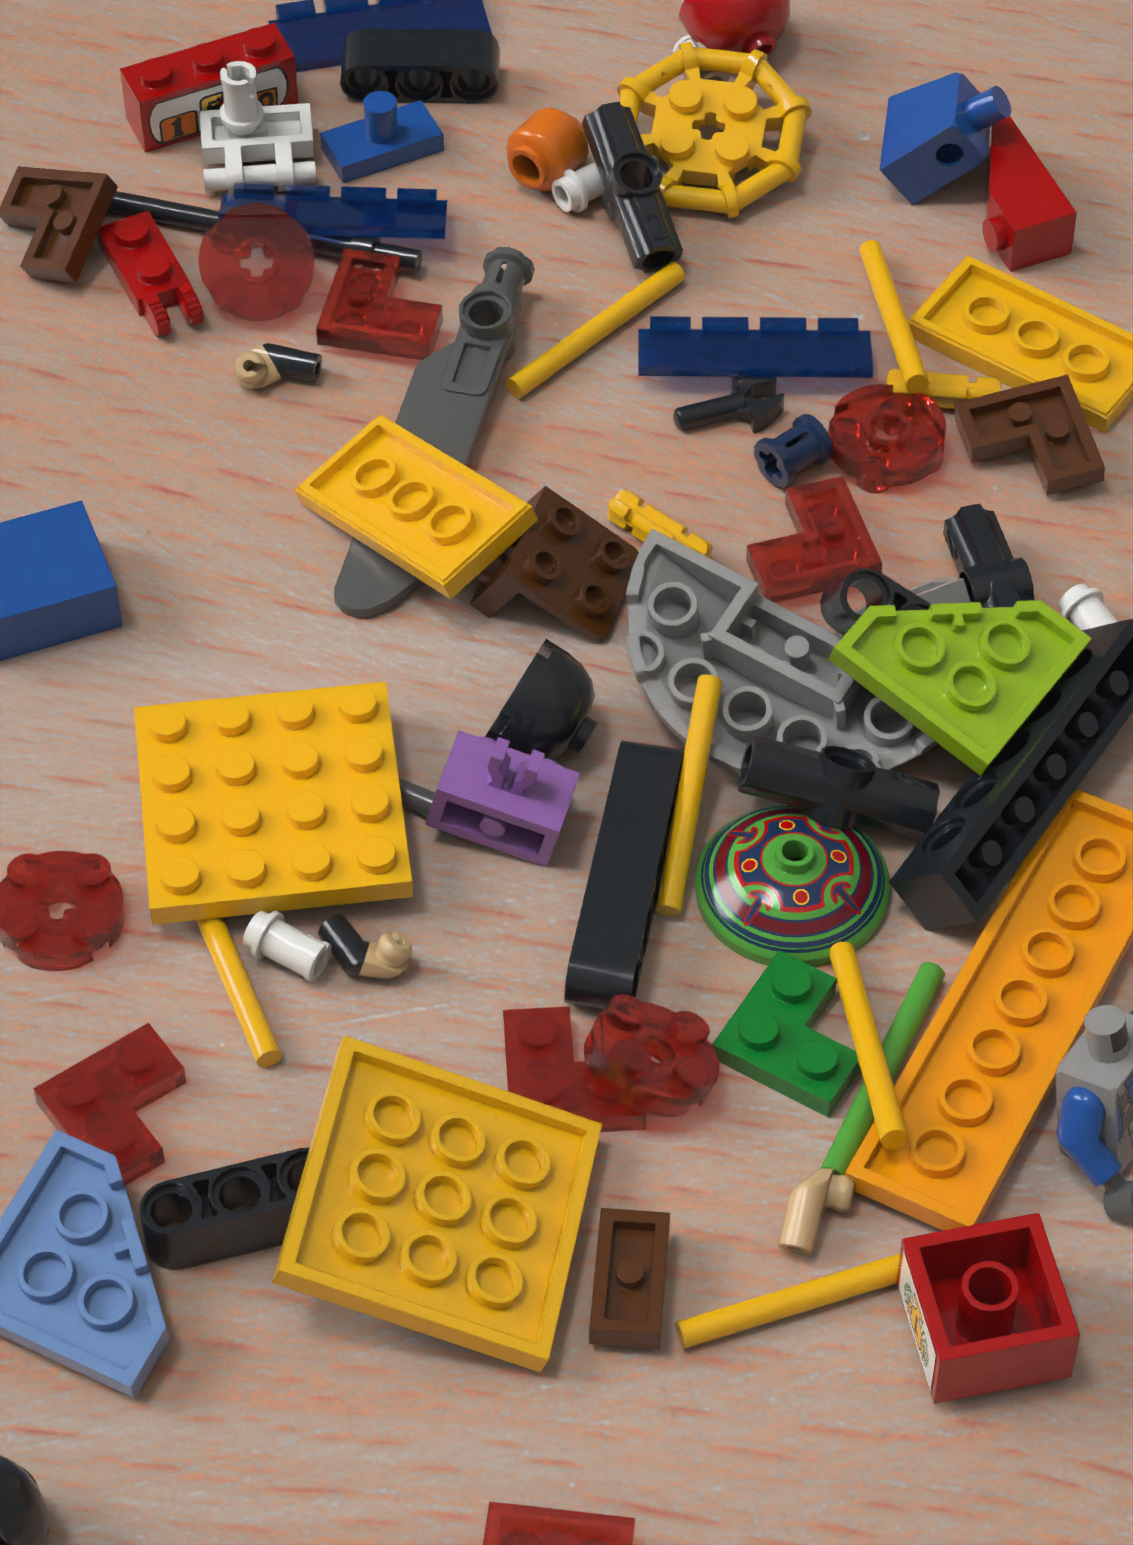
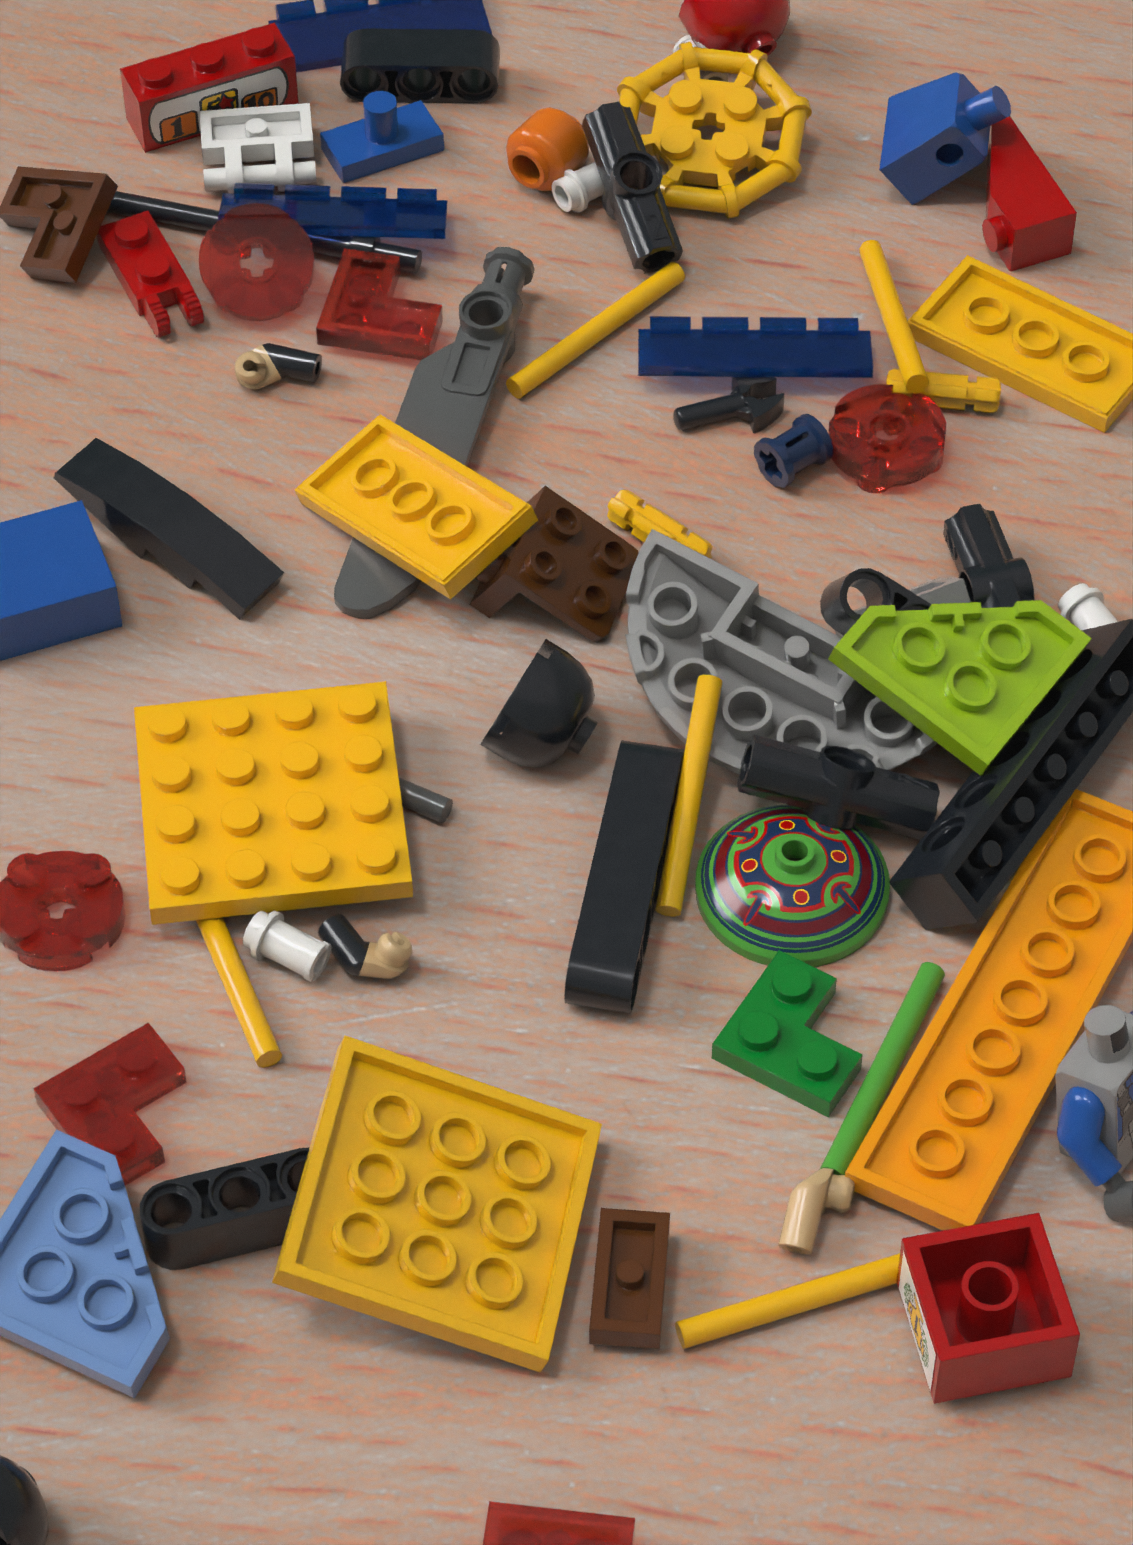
(169, 524): none -> black slope
(241, 109): white pin -> none
(502, 797): medium lavender brick -> none
(544, 1069): clear red plate -> none
(636, 1030): clear red plate -> none
(827, 546): clear red plate -> none
(868, 1046): yellow bar -> none
(1035, 418): reddish brown plate -> none

